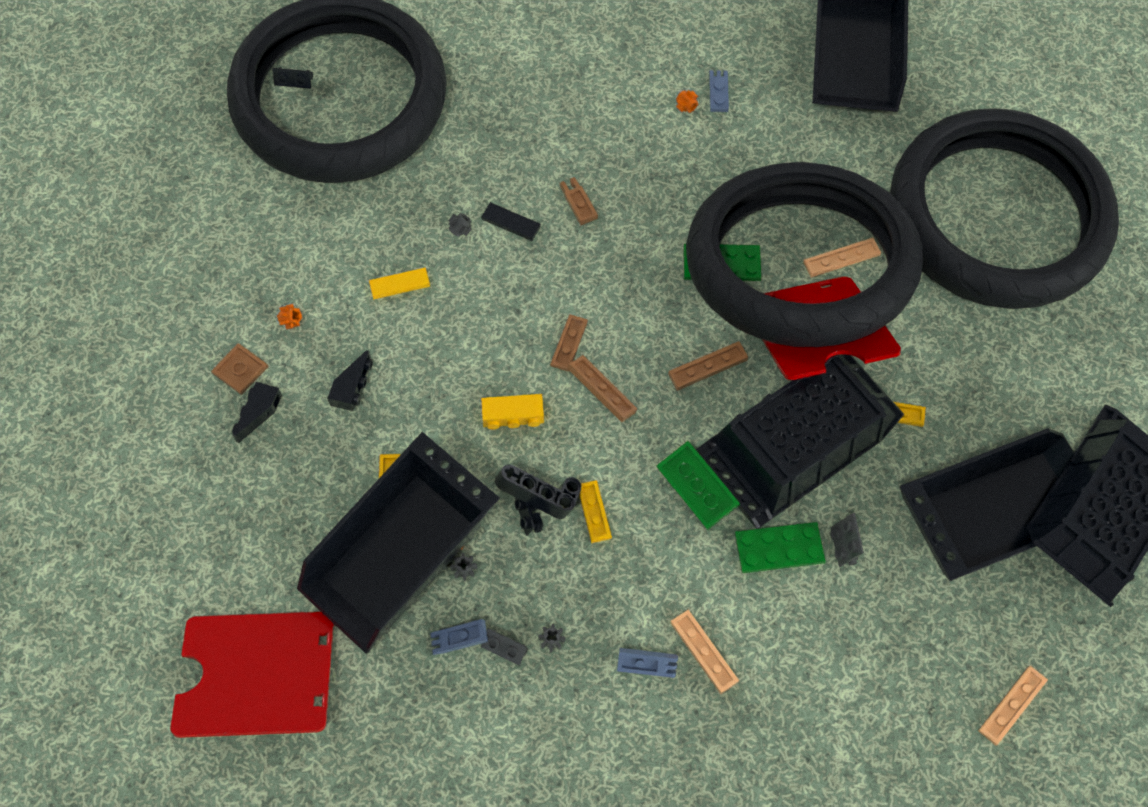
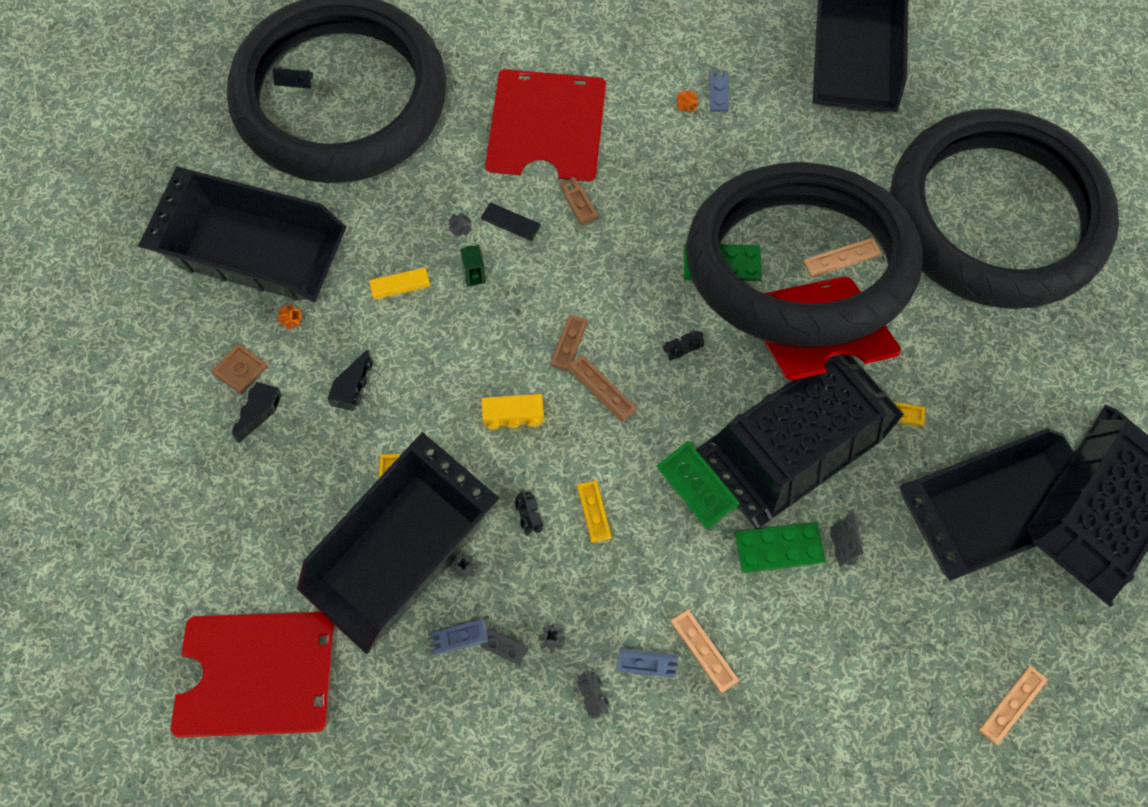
(244, 234): none -> black piece
(473, 265): none -> dark green brick
(512, 479): black beam -> none
(546, 121): none -> red door
(591, 685): none -> dark grey hinge
(688, 343): none -> black hinge
(708, 365): medium nougat plate -> none

